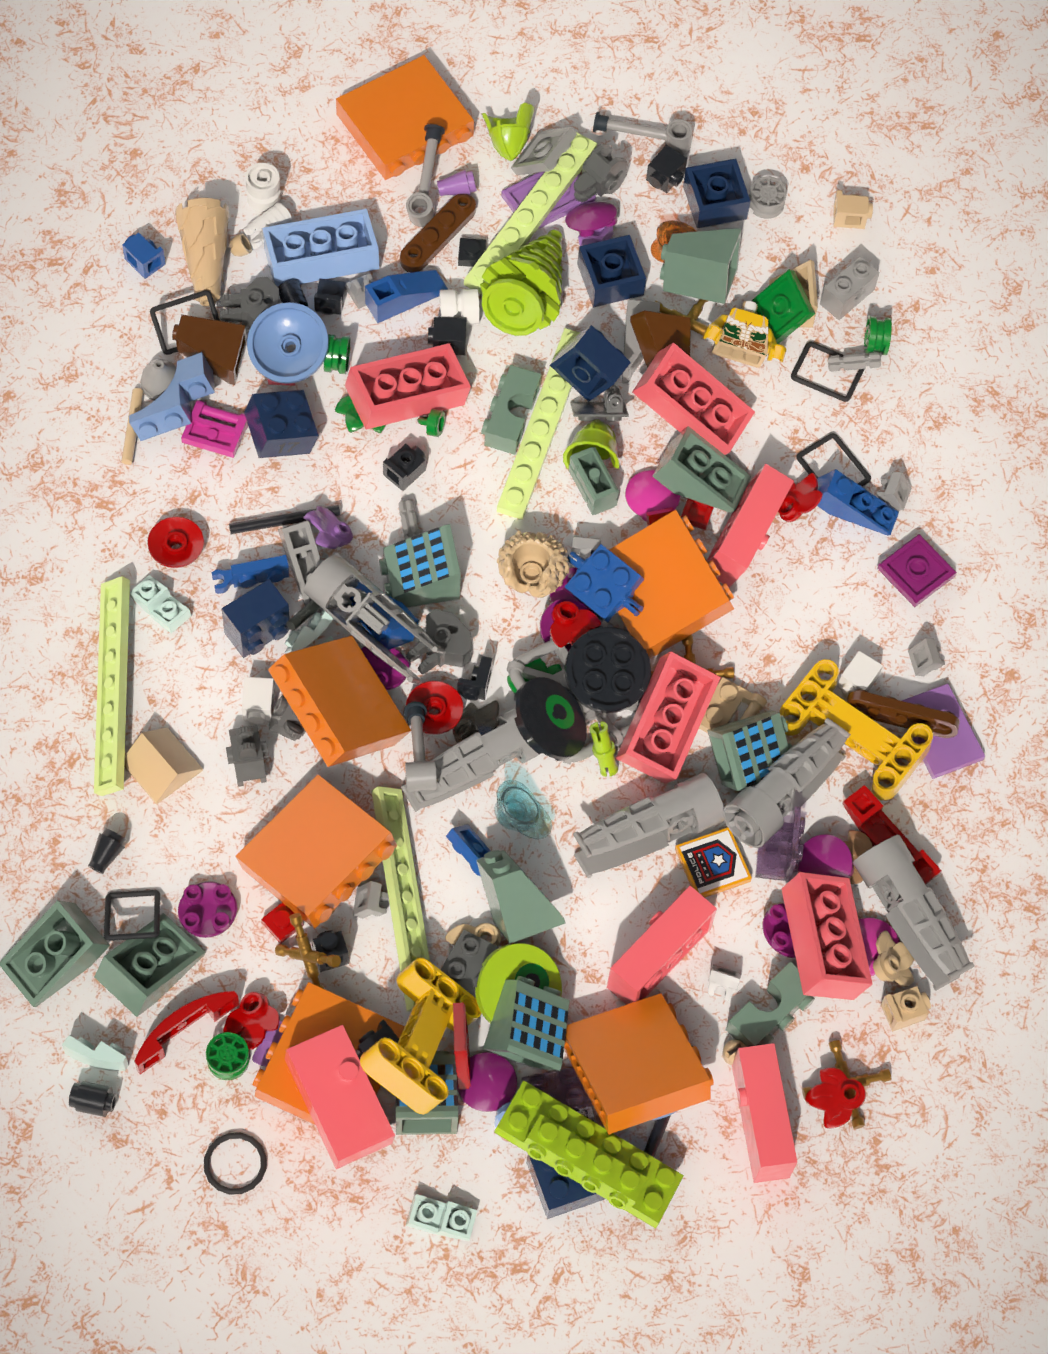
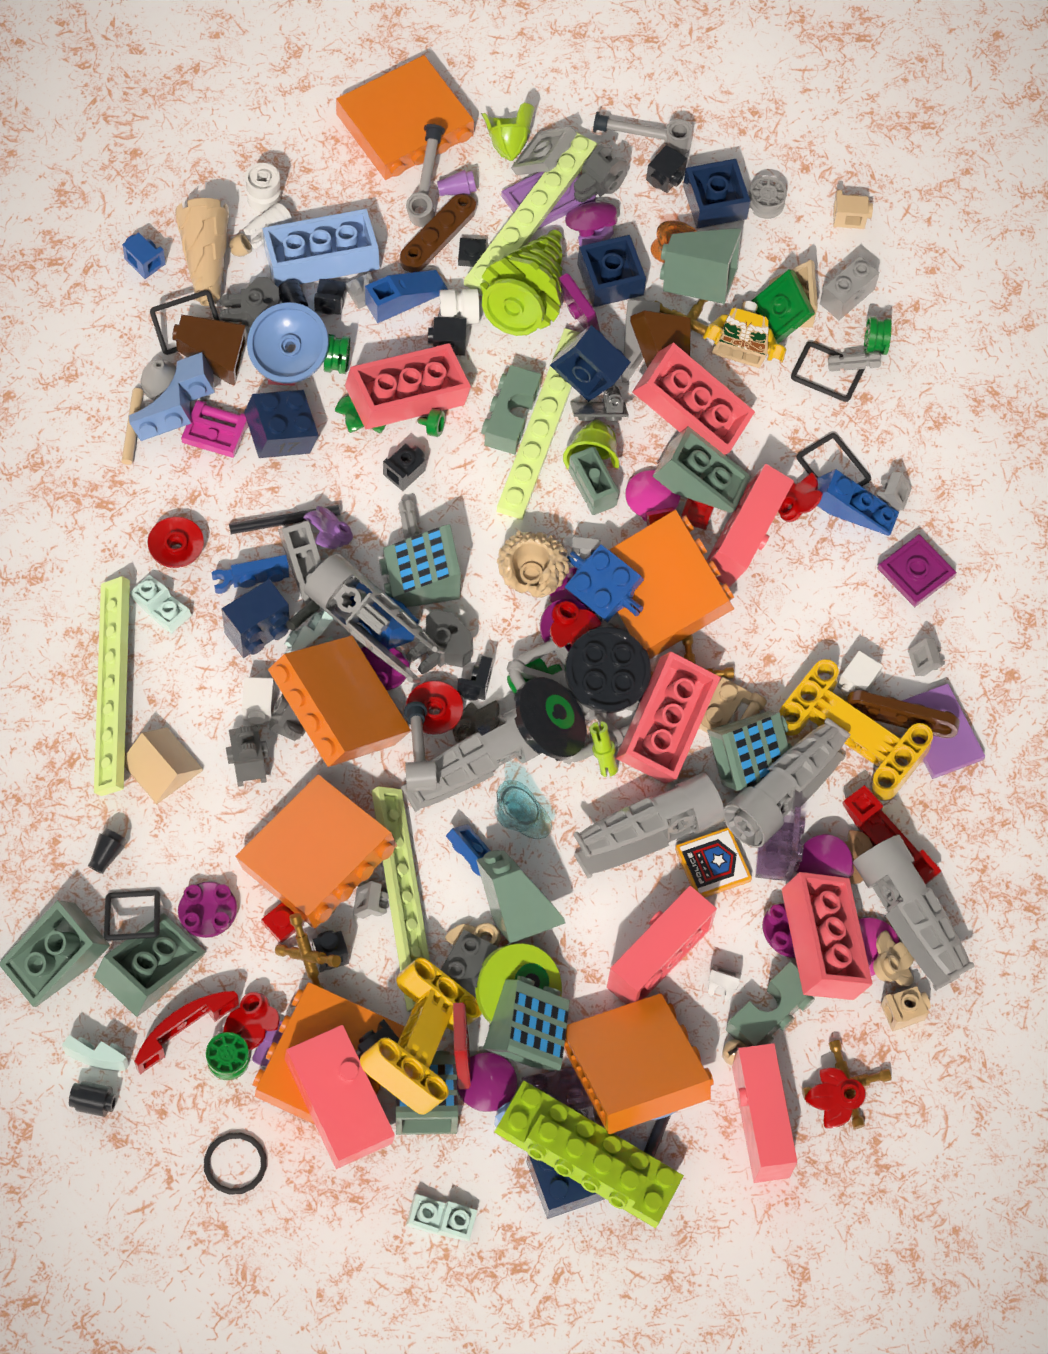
(577, 303): none -> magenta plate

